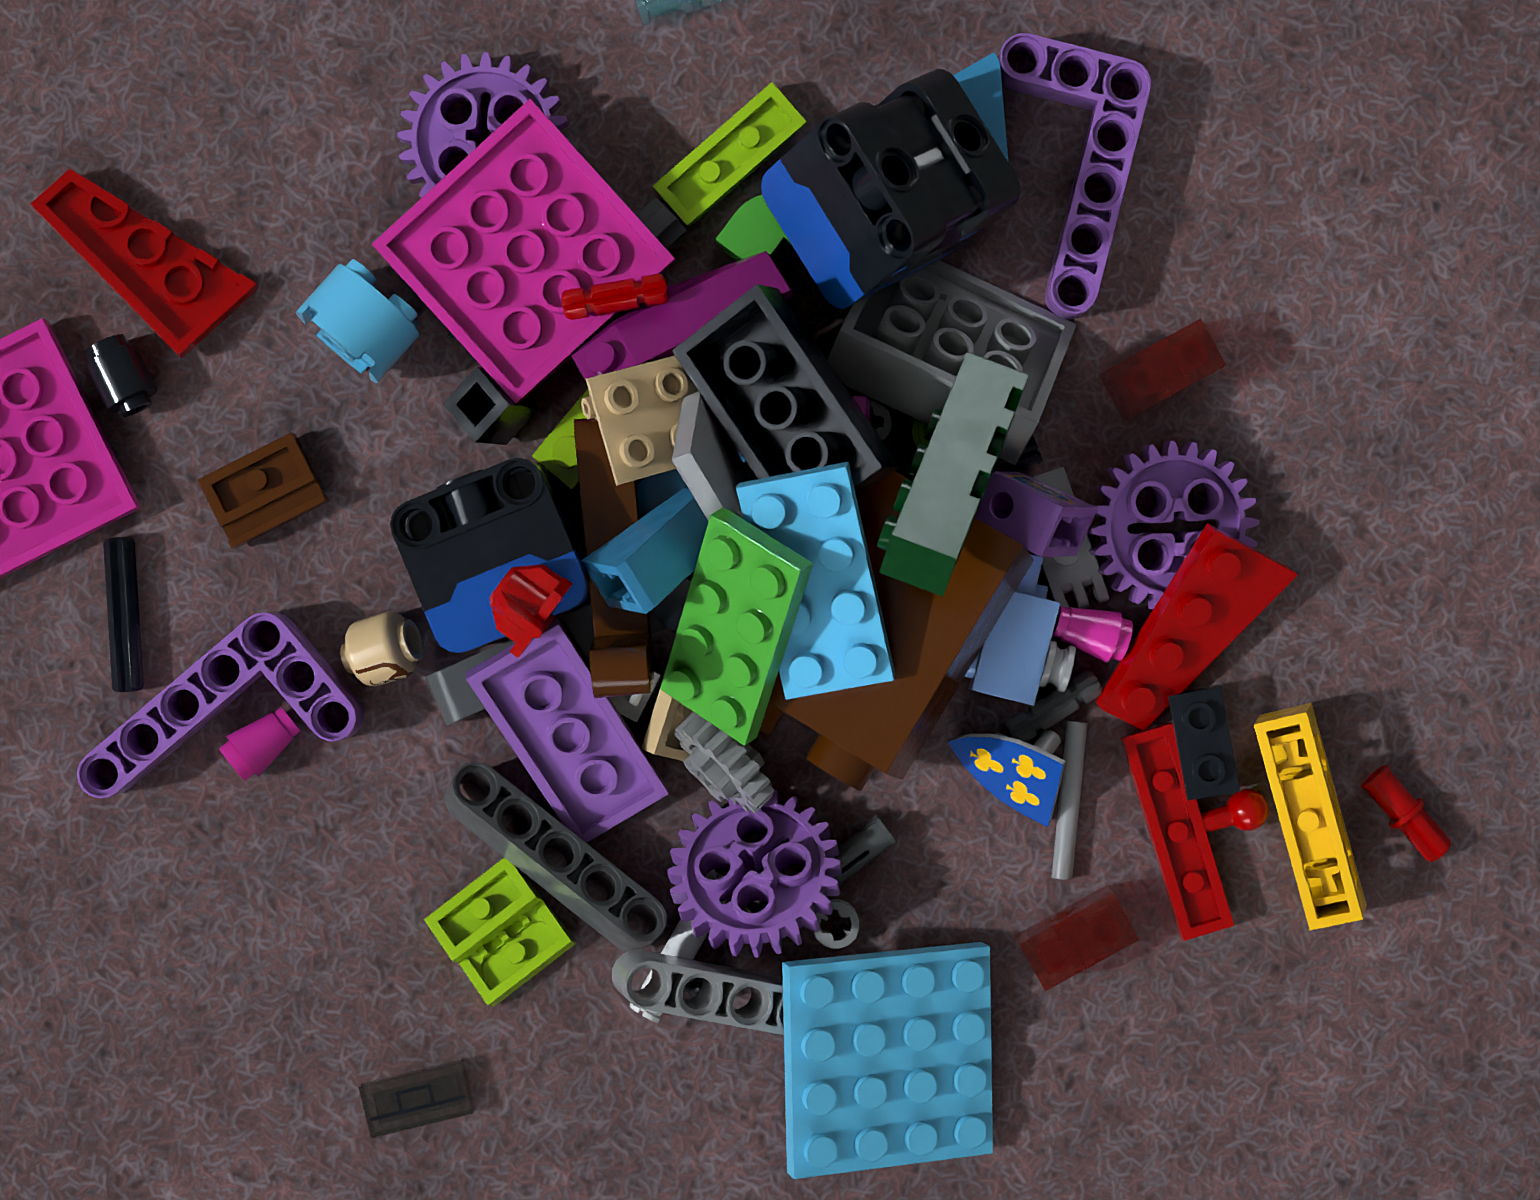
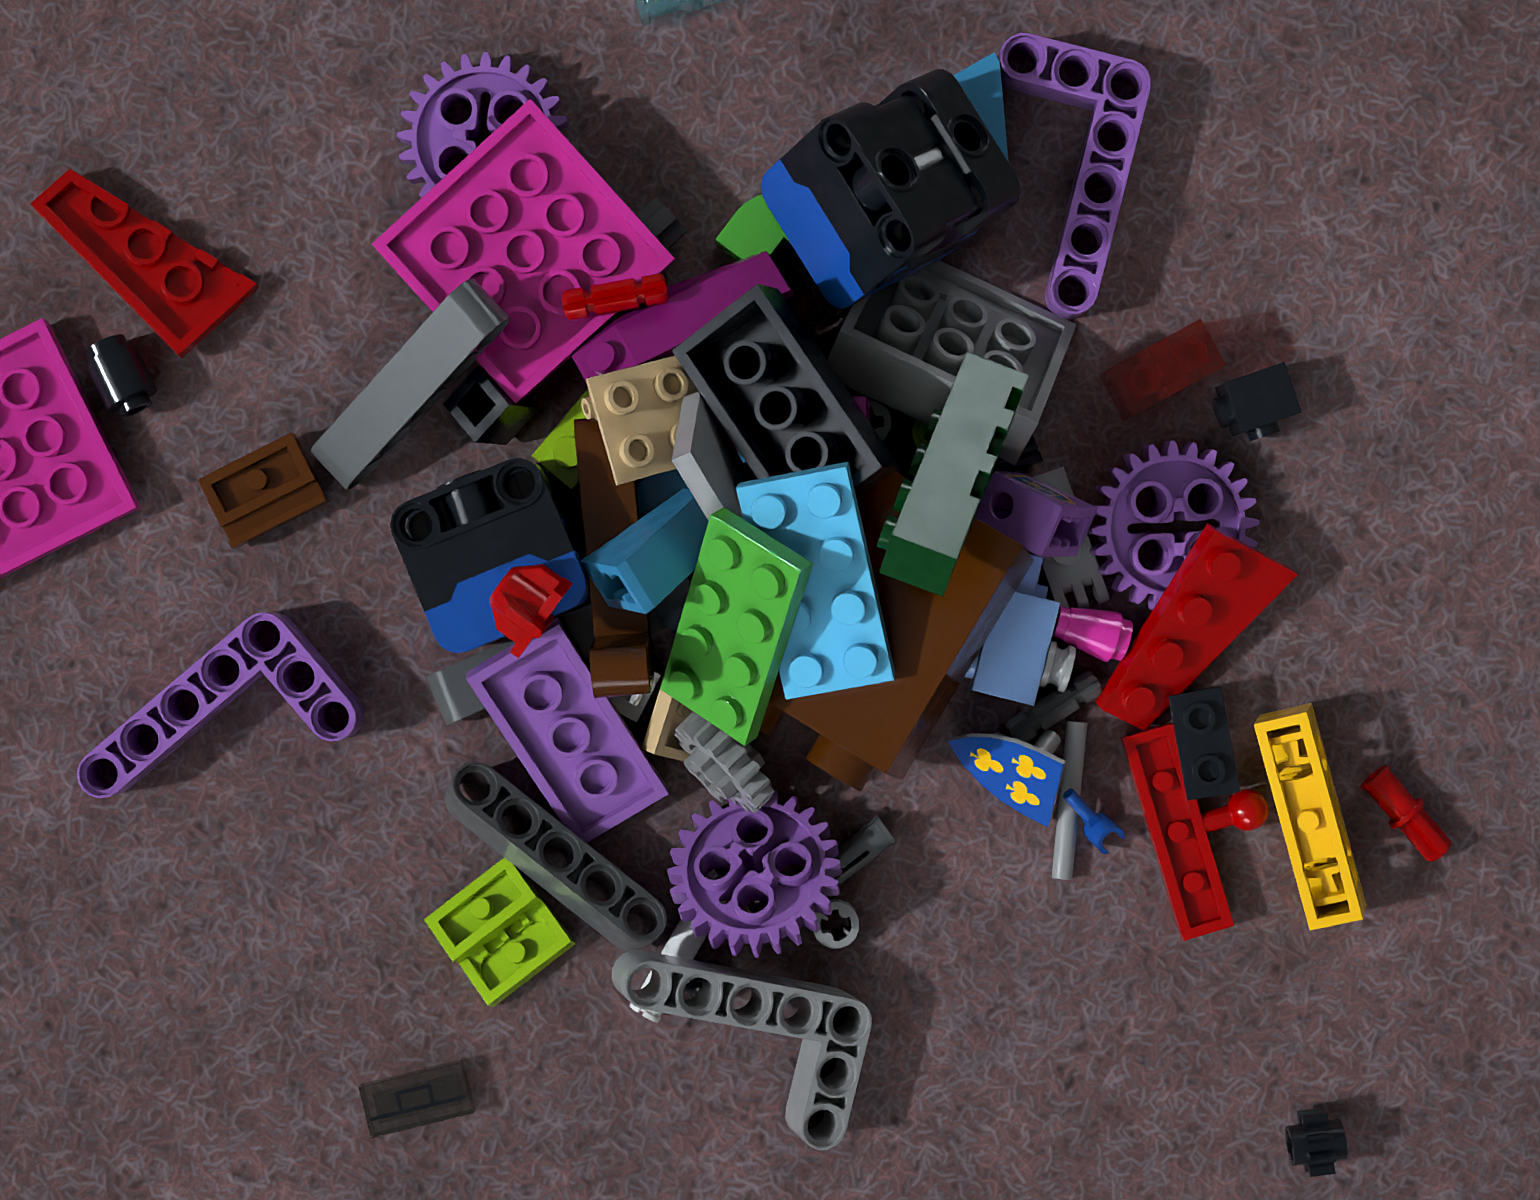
(123, 614): black axle -> none
(259, 743): dark pink cone -> none
(360, 320): medium azure brick -> none
(382, 648): tan head -> none
(410, 383): none -> dark grey beam
(729, 155): lime plate -> none
(887, 1059): medium azure plate -> none
(1076, 937): clear red brick -> none
(1096, 824): none -> blue hand
(1256, 402): none -> black brick
(1316, 1142): none -> black gear

